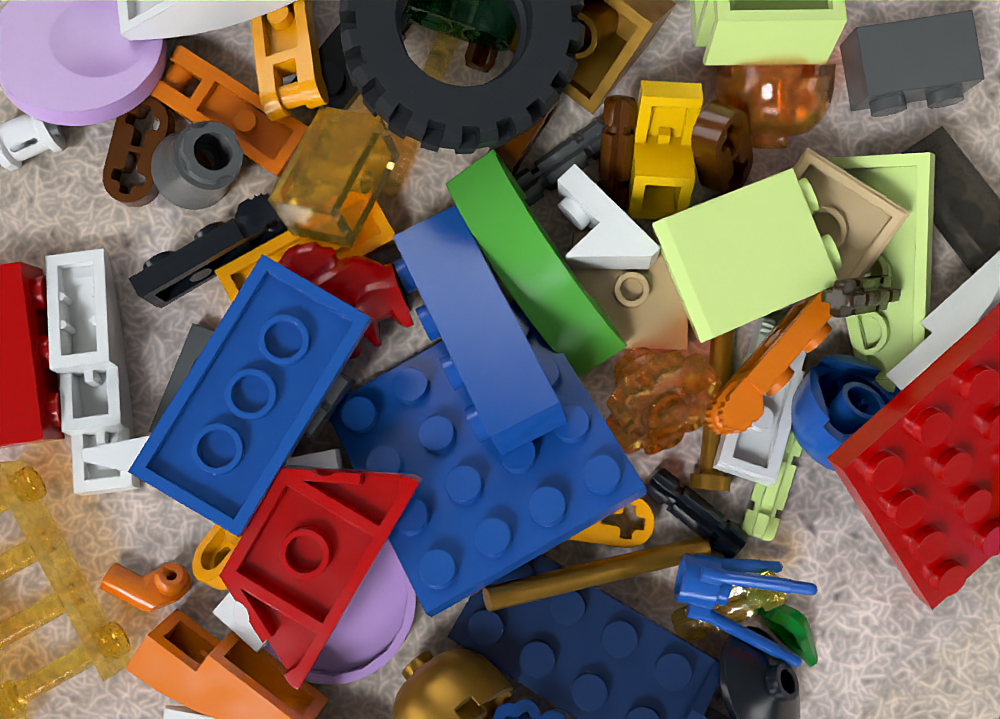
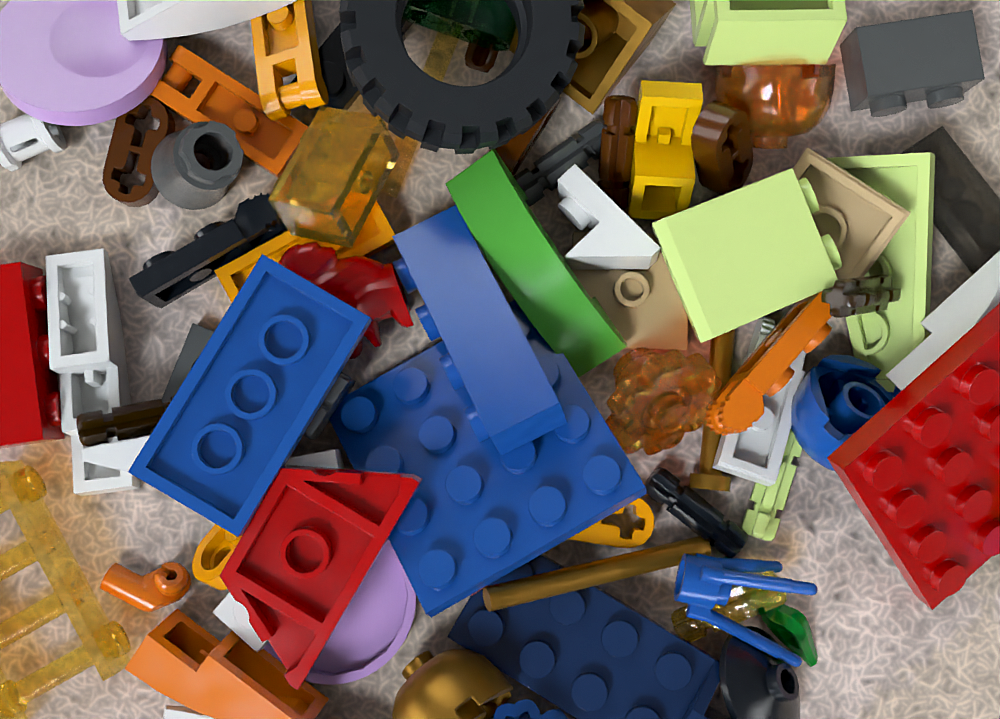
(124, 422): none -> dark brown axle

